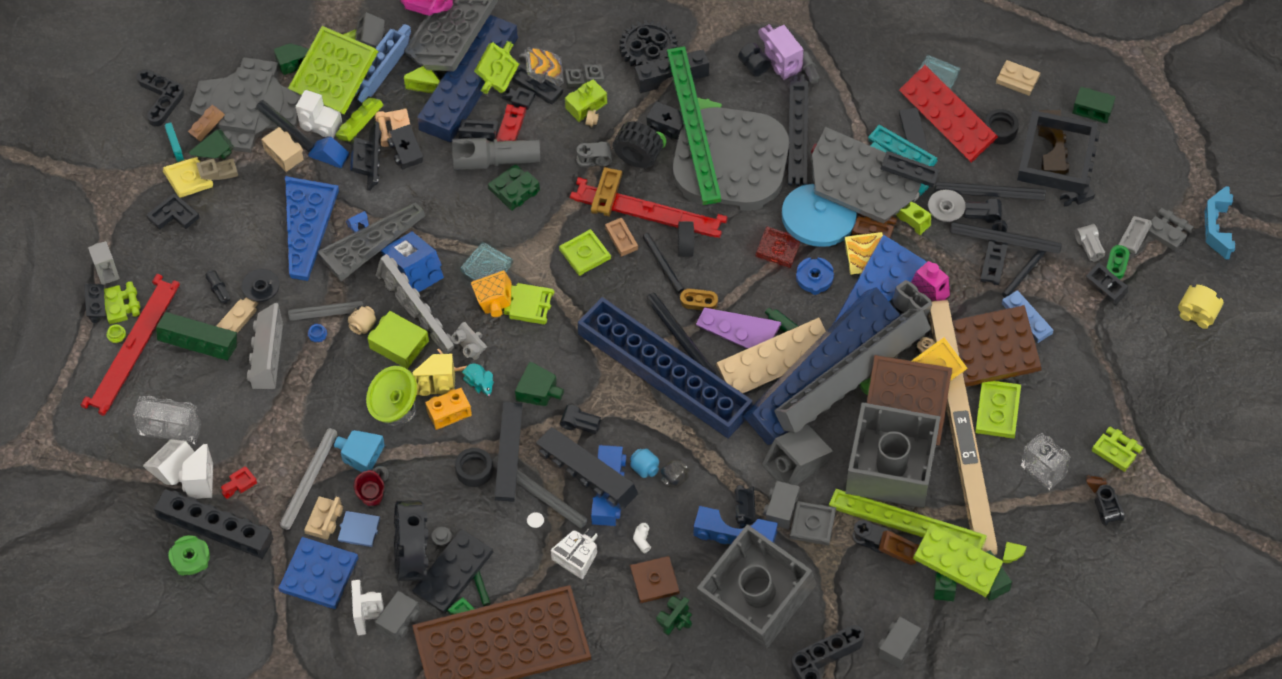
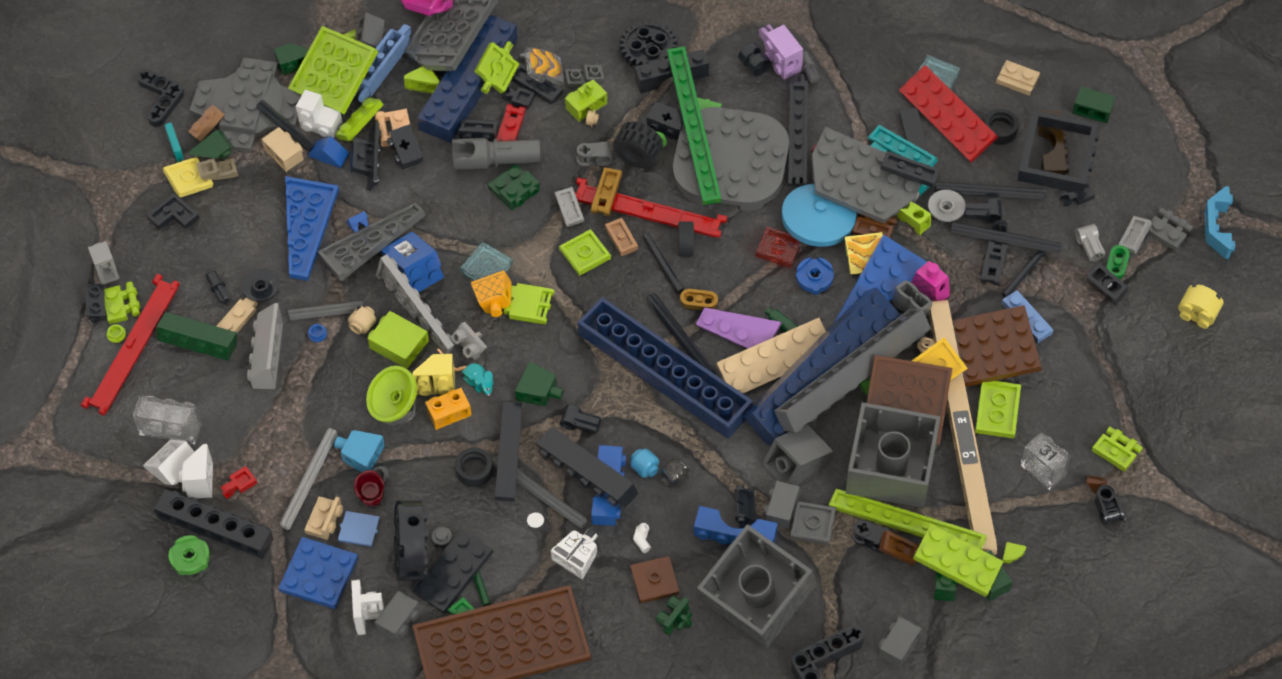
(569, 207): none -> light grey plate

